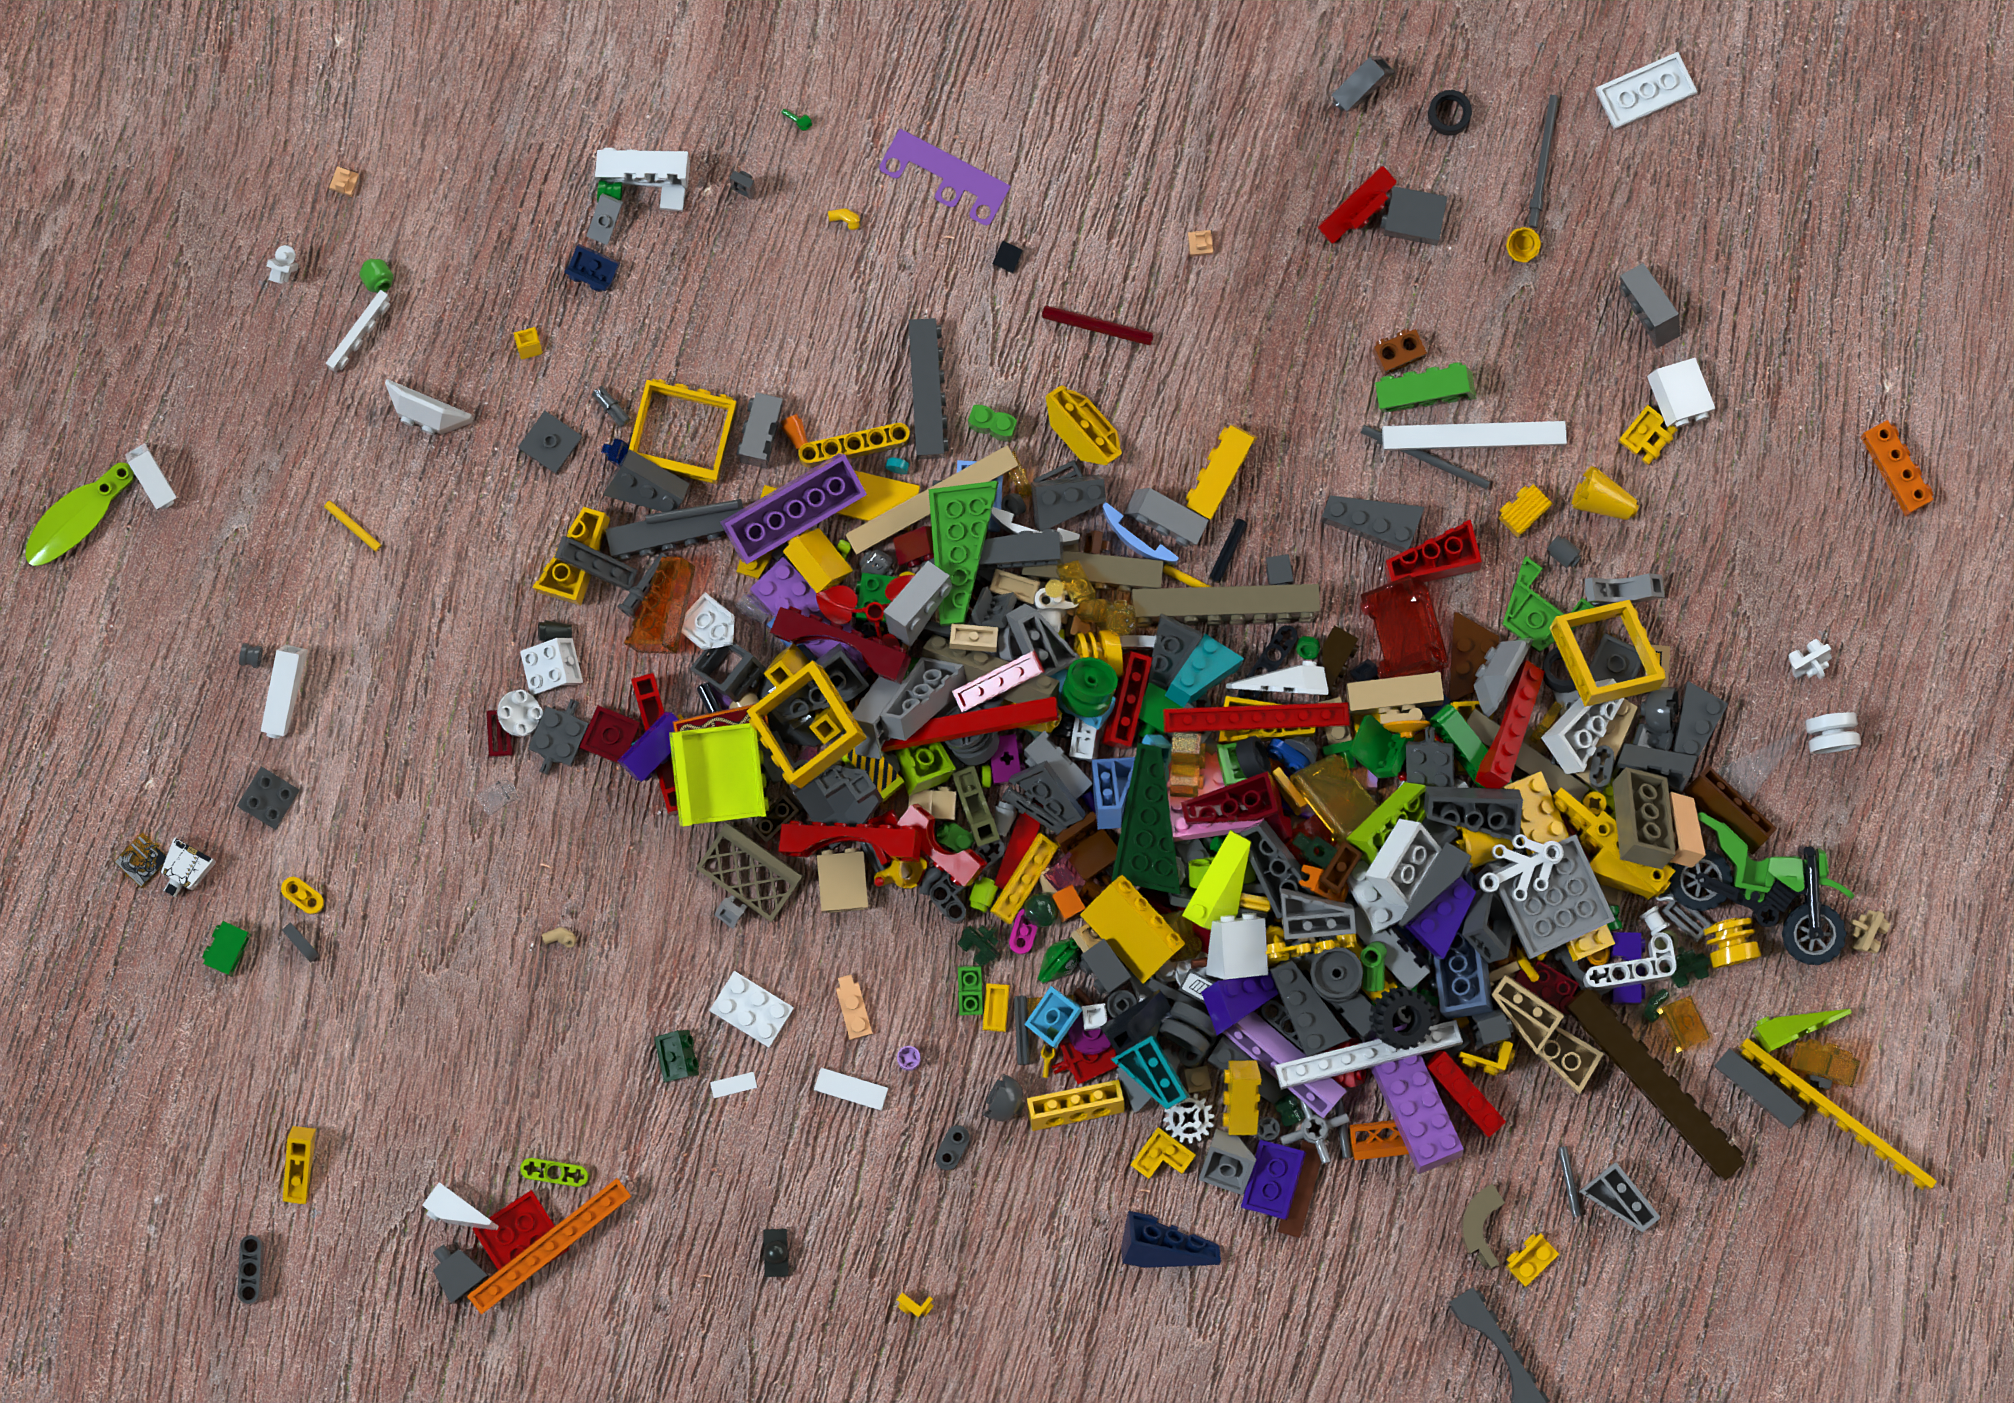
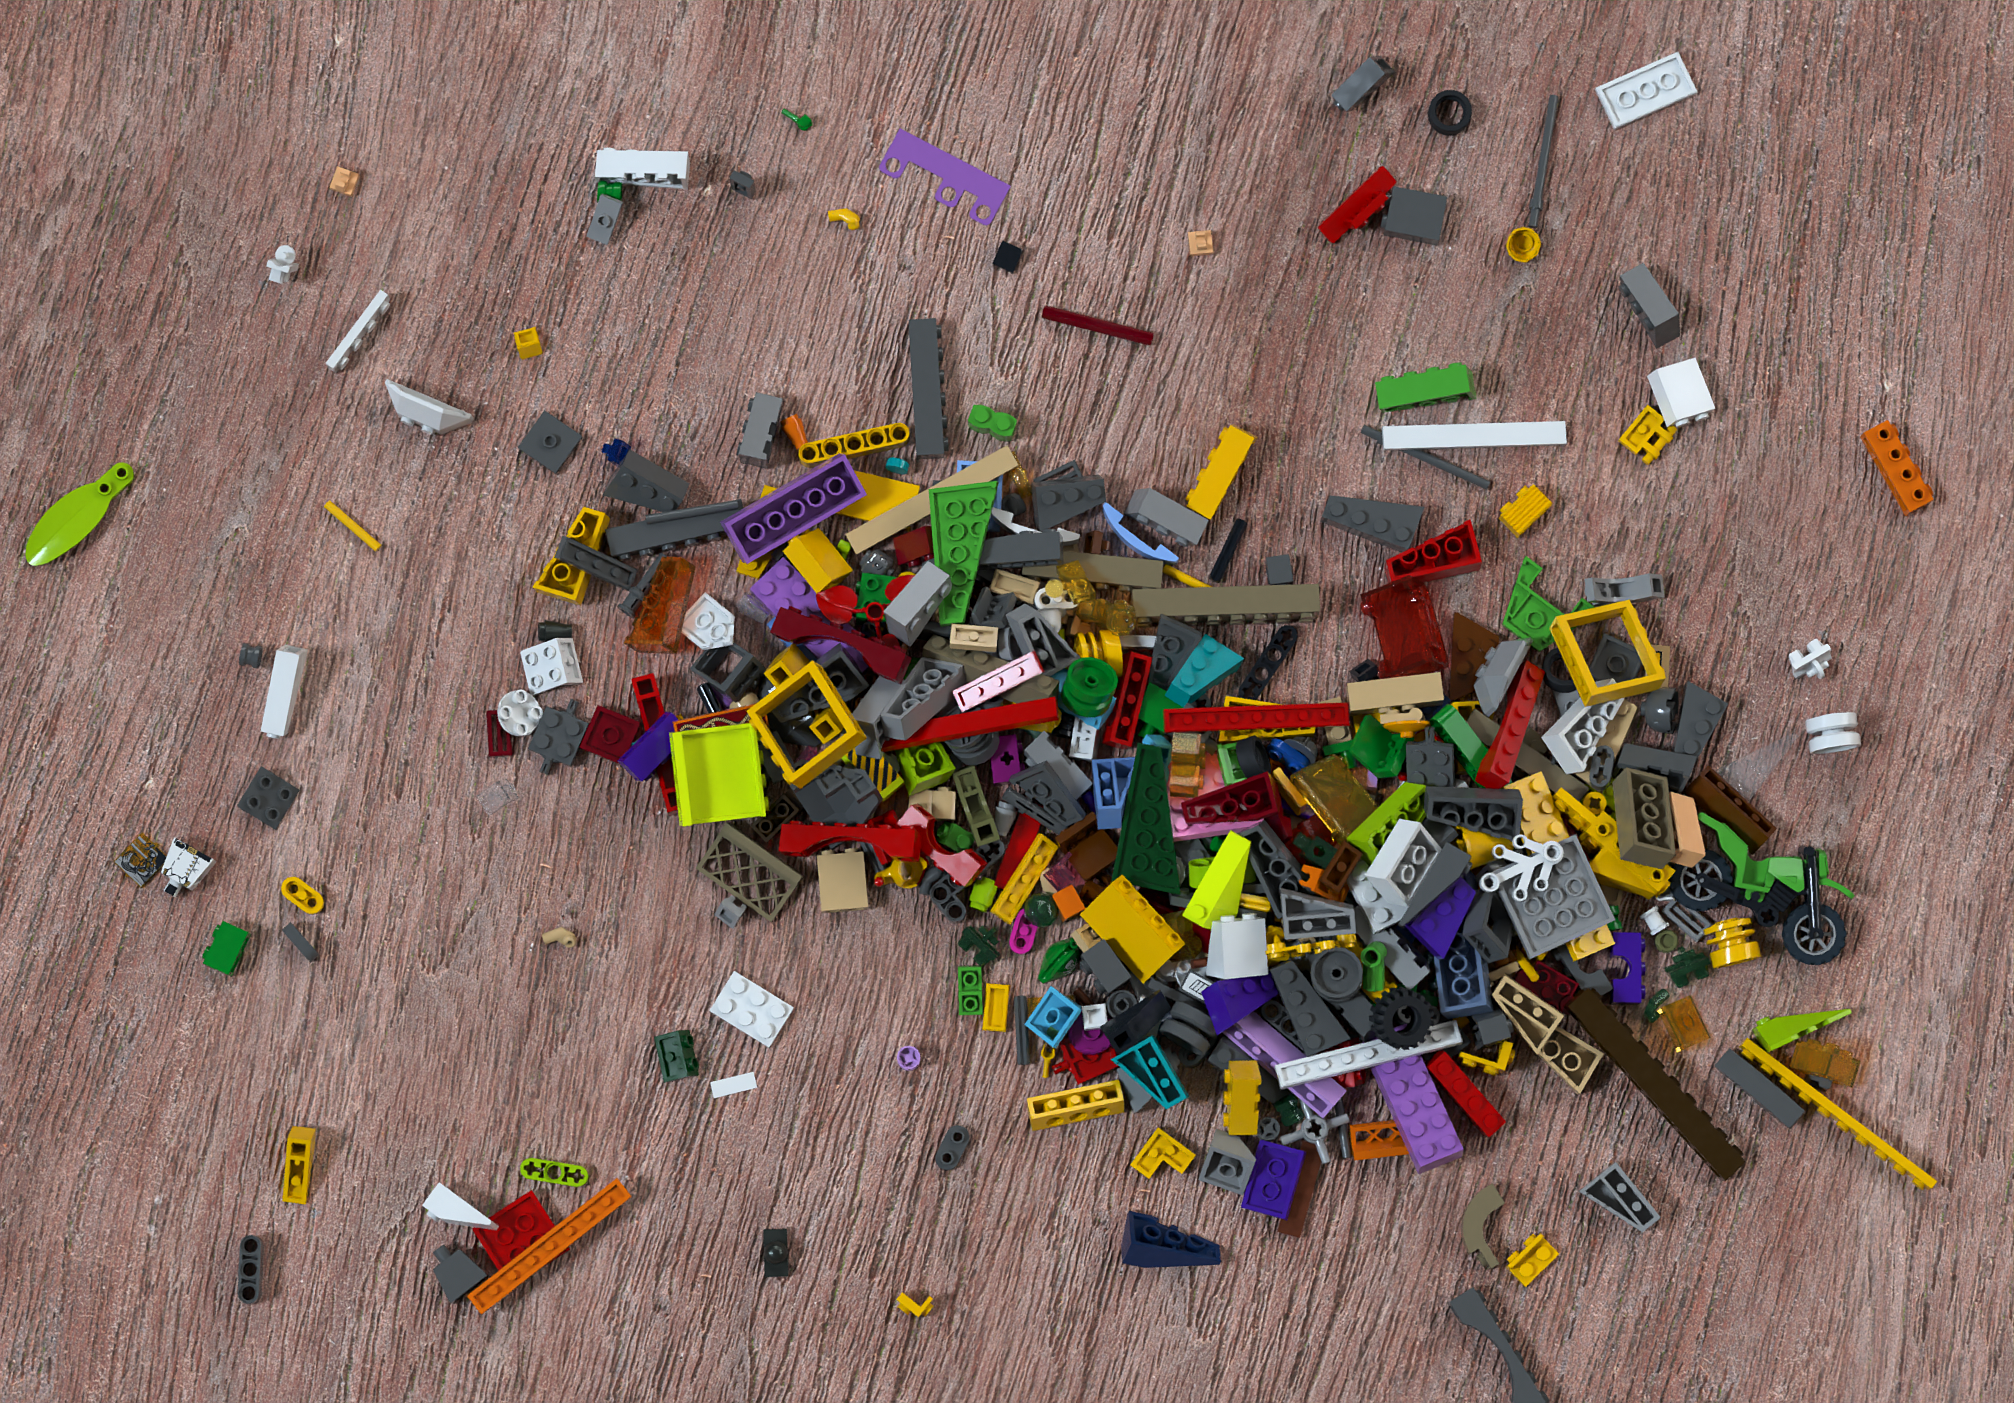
(150, 477): white slope -> none
(376, 275): bright green head -> none
(592, 268): dark blue bracket -> none
(611, 406): dark grey axle -> none
(672, 198): white tile -> none
(700, 396): yellow window -> none
(851, 1089): white tile -> none
(853, 1008): light nougat hinge -> none
(985, 776): lime tile -> none
(1004, 1099): dark grey cylinder -> none
(1082, 426): yellow wedge -> none
(1197, 1079): tan plate -> none
(1197, 1125): white gear -> none
(1294, 679): white wedge -> none
(1308, 647): green tile -> none
(1334, 655): dark brown slope -> none
(1401, 356): dark orange brick -> none
(1545, 722): clear yellow tile -> none
(1564, 552): dark grey brick -> none
(1569, 1181): dark grey bar -> none
(1599, 957): light orange plate -> none
(1603, 496): yellow cone -> none
(1628, 968): white beam -> none
(1650, 738): dark grey bracket -> none
(1866, 929): tan hips -> none

